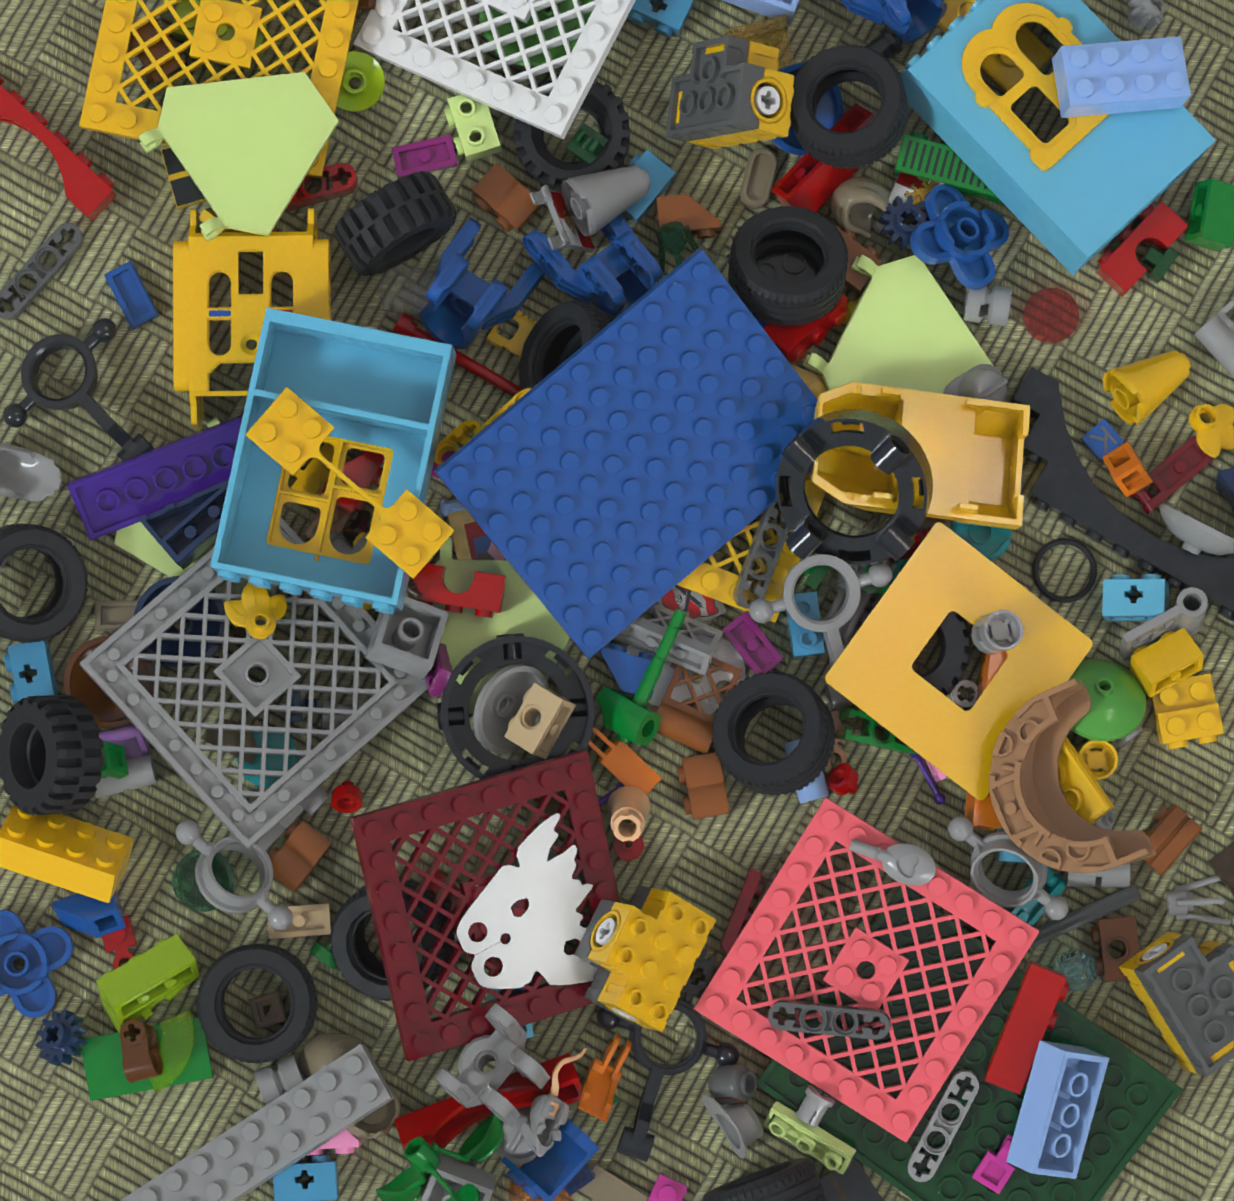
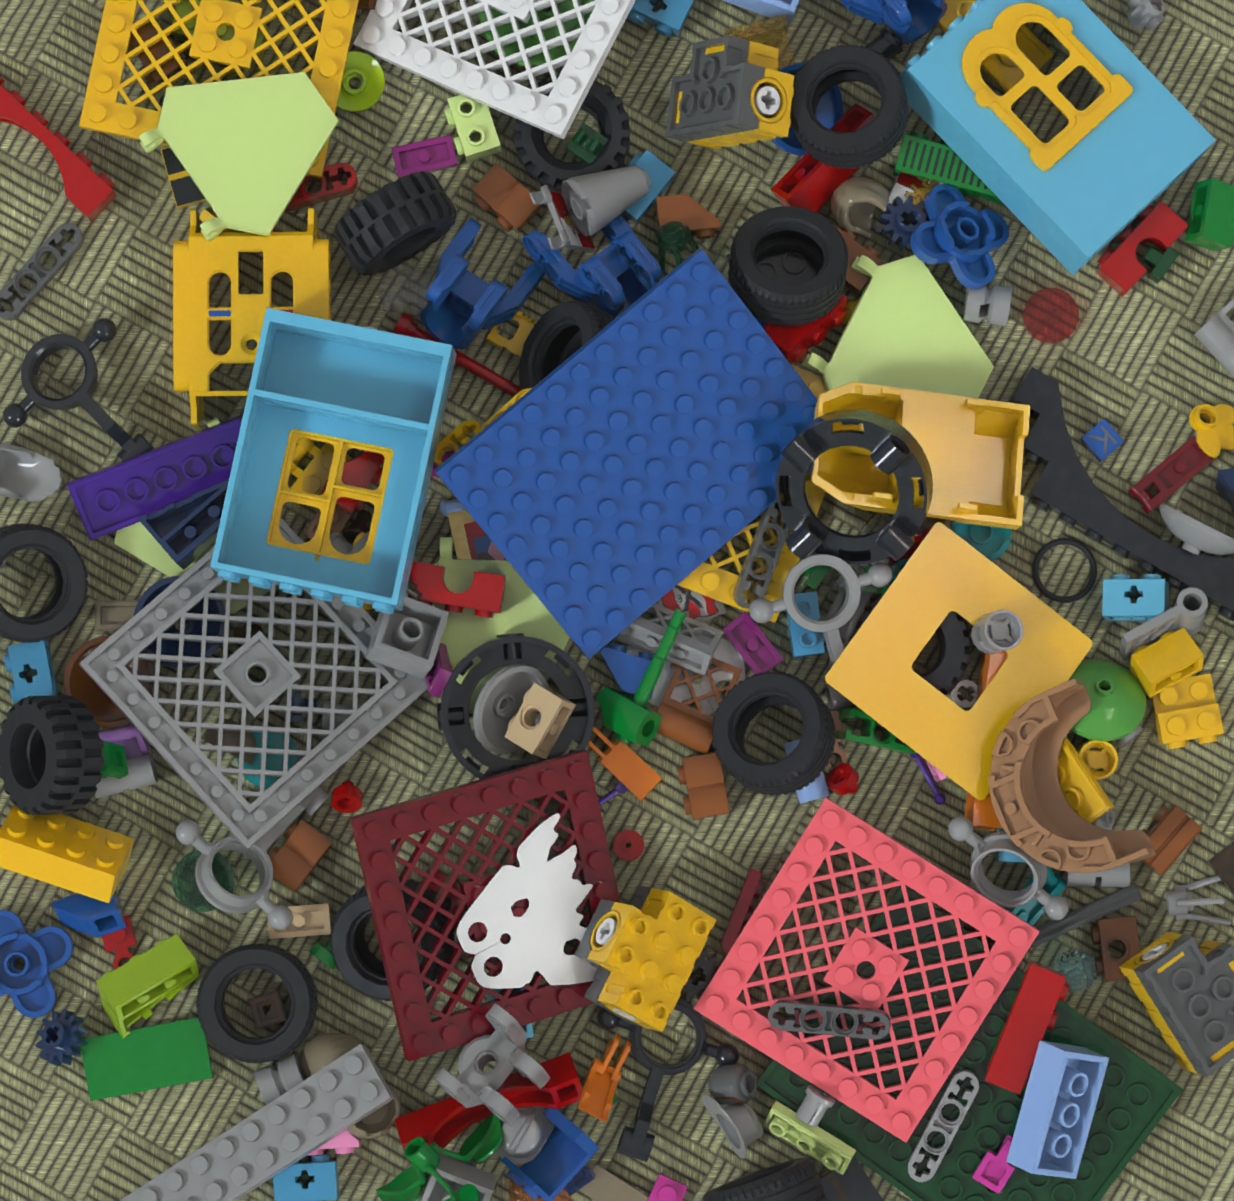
(131, 295): blue tile -> none
(140, 1051): reddish brown piece -> none
(175, 1048): clear neon green tile -> none
(255, 606): yellow plate -> none
(406, 530): yellow hinge -> none
(547, 1114): light grey animal -> none
(628, 812): light nougat plant -> none
(758, 178): dark tan tile -> none
(901, 861): light grey piece -> none
(980, 382): light grey piece -> none
(1121, 77): light blue brick -> none
(1127, 469): orange brick -> none
(1145, 384): yellow cone -> none

